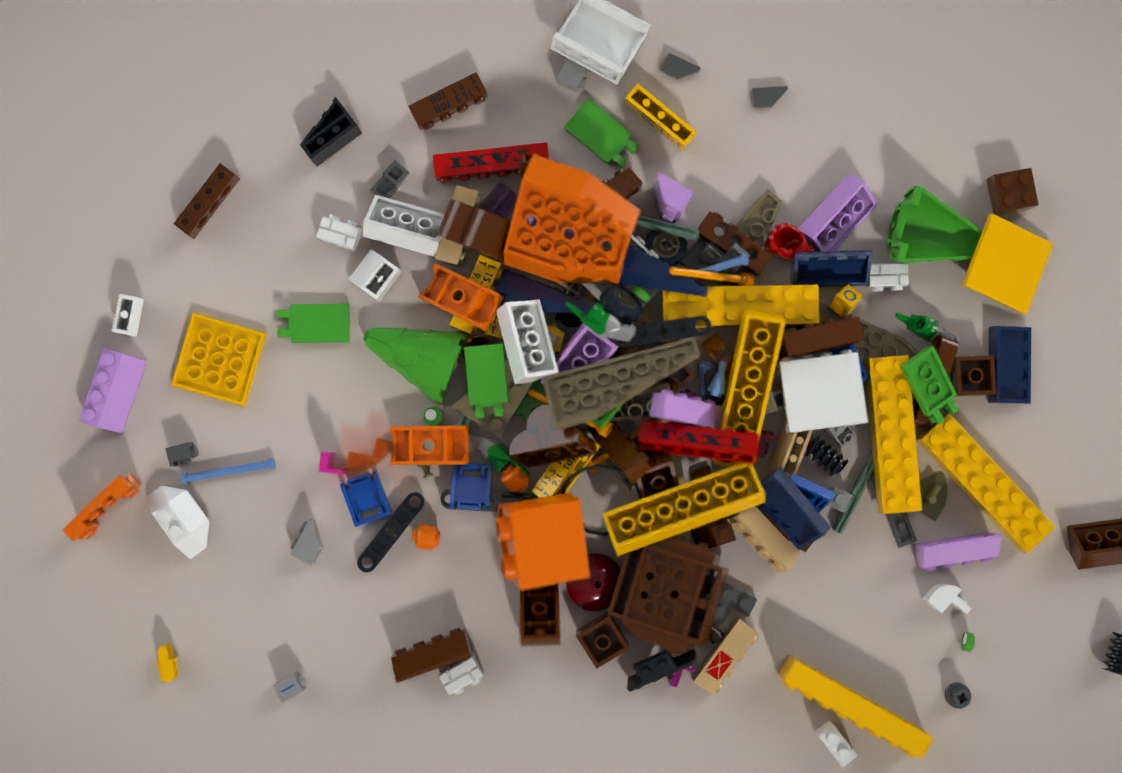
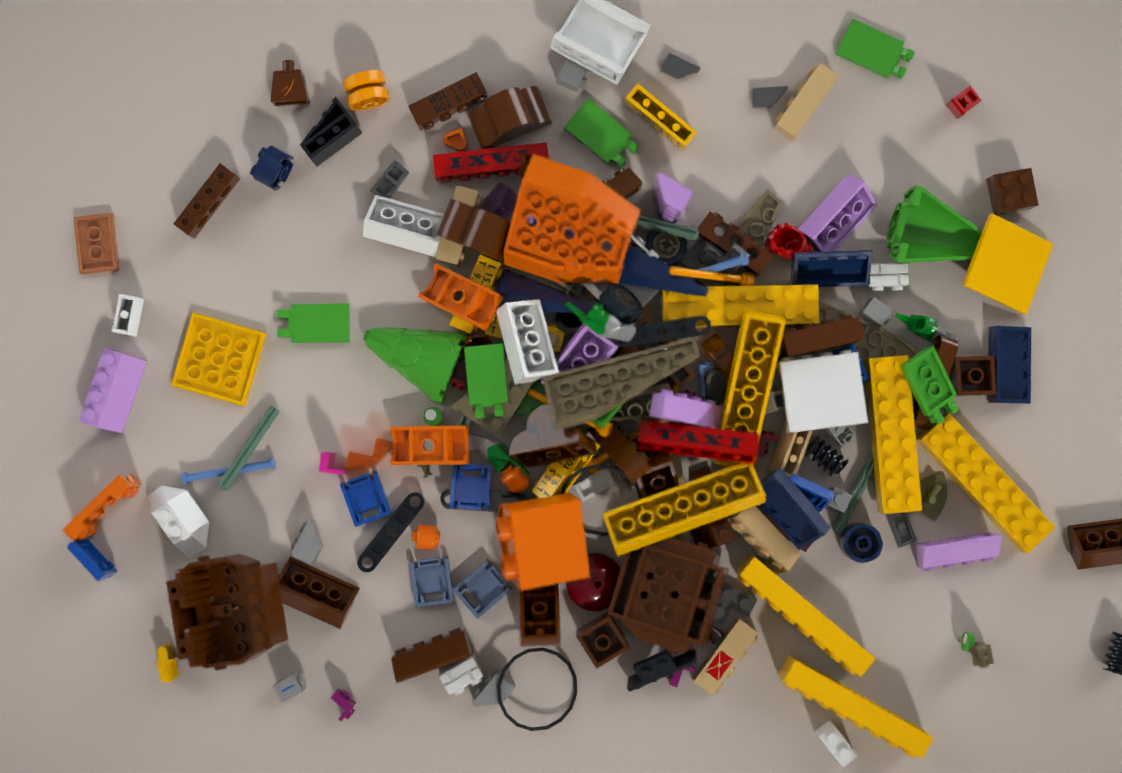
(92, 559): none -> blue container
(96, 243): none -> nougat tile
(181, 453): dark grey brick -> none
(200, 617): none -> reddish brown piece
(248, 448): none -> sand green axle
(272, 167): none -> dark blue brick
(289, 86): none -> reddish brown torso
(316, 592): none -> reddish brown slope
(339, 233): white brick -> none
(344, 700): none -> magenta bracket
(366, 90): none -> light orange wheel
(375, 275): white slope -> none
(431, 577): none -> sand blue container
(456, 140): none -> orange tile
(460, 376): none -> dark red bracket
(485, 587): none -> sand blue container
(488, 694): none -> light grey slope
(502, 676): none -> black piece
(509, 116): none -> reddish brown brick
(594, 484): none -> white tile
(641, 294): bright green tile -> none
(718, 384): light blue cone -> none
(806, 101): none -> tan brick
(809, 619): none -> yellow brick
(845, 301): yellow brick -> none
(853, 550): none -> dark blue brick
(874, 50): none -> bright green tile
(876, 312): none -> light grey brick
(943, 595): white brick -> none
(957, 689): dark grey piece -> none
(963, 102): none -> red slope
(981, 655): none -> dark tan arm

